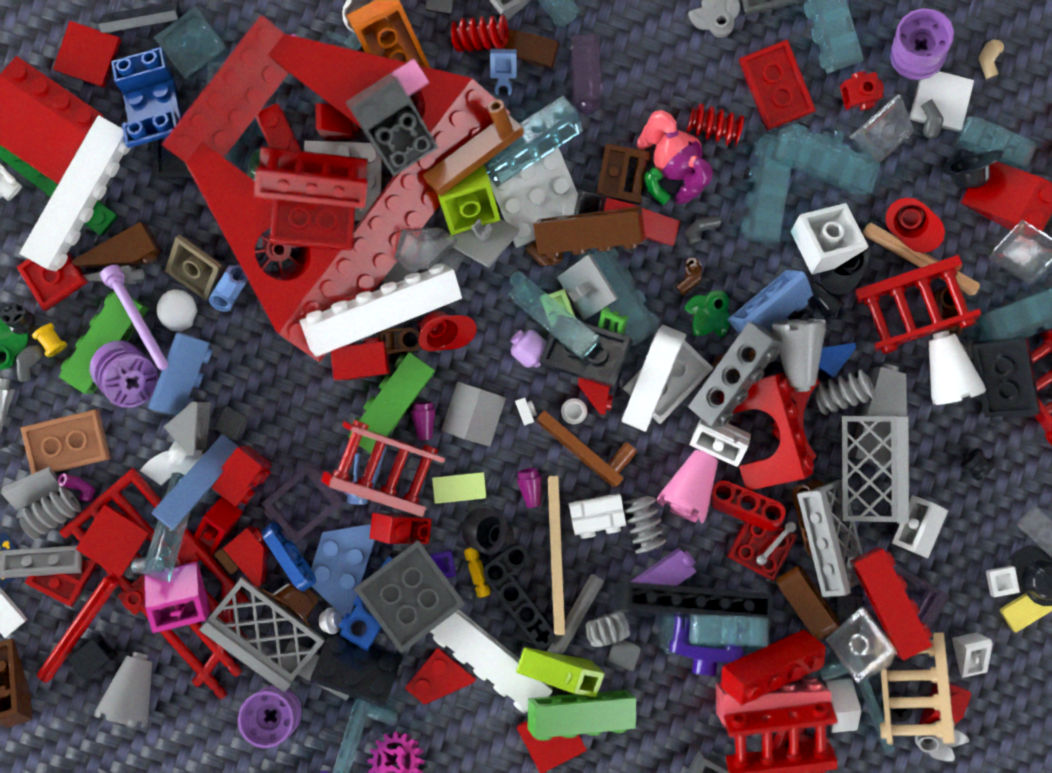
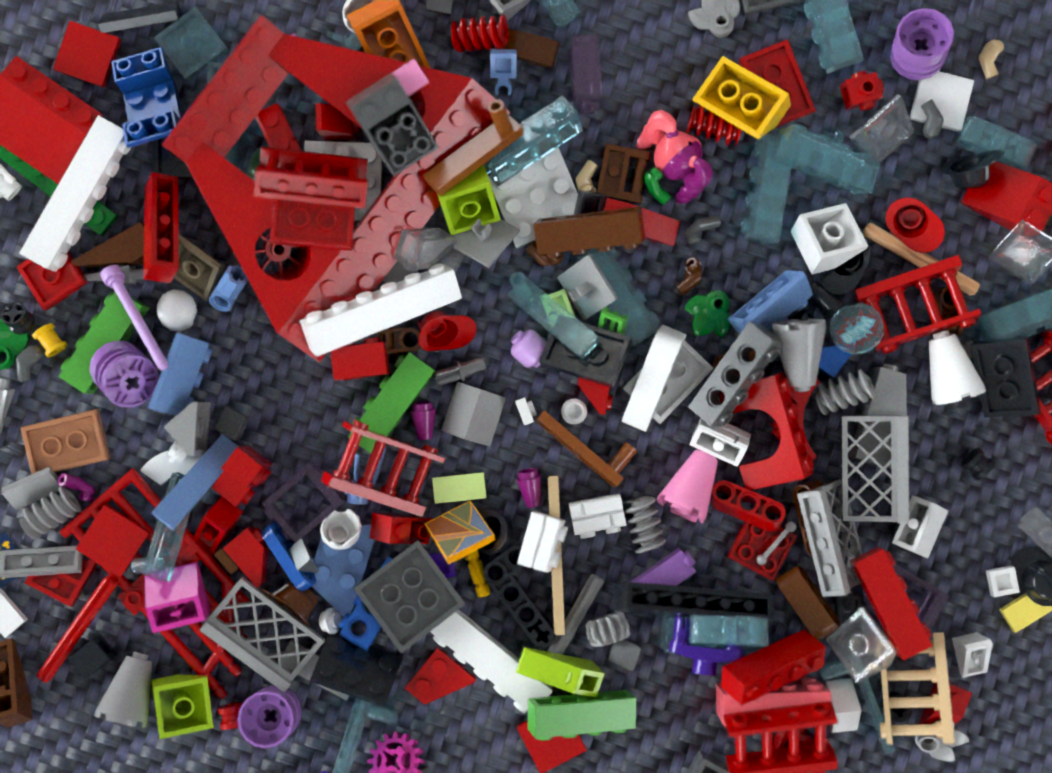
(161, 228): none -> red brick
(182, 704): none -> lime slope
(229, 715): none -> red wheel
(303, 557): none -> slope
(341, 529): none -> white hair
(459, 532): none -> tile
(460, 371): none -> flat silver axle
(542, 542): none -> white brick
(583, 179): none -> tan arm
(743, 98): none -> yellow slope
(857, 328): none -> clear light blue tile

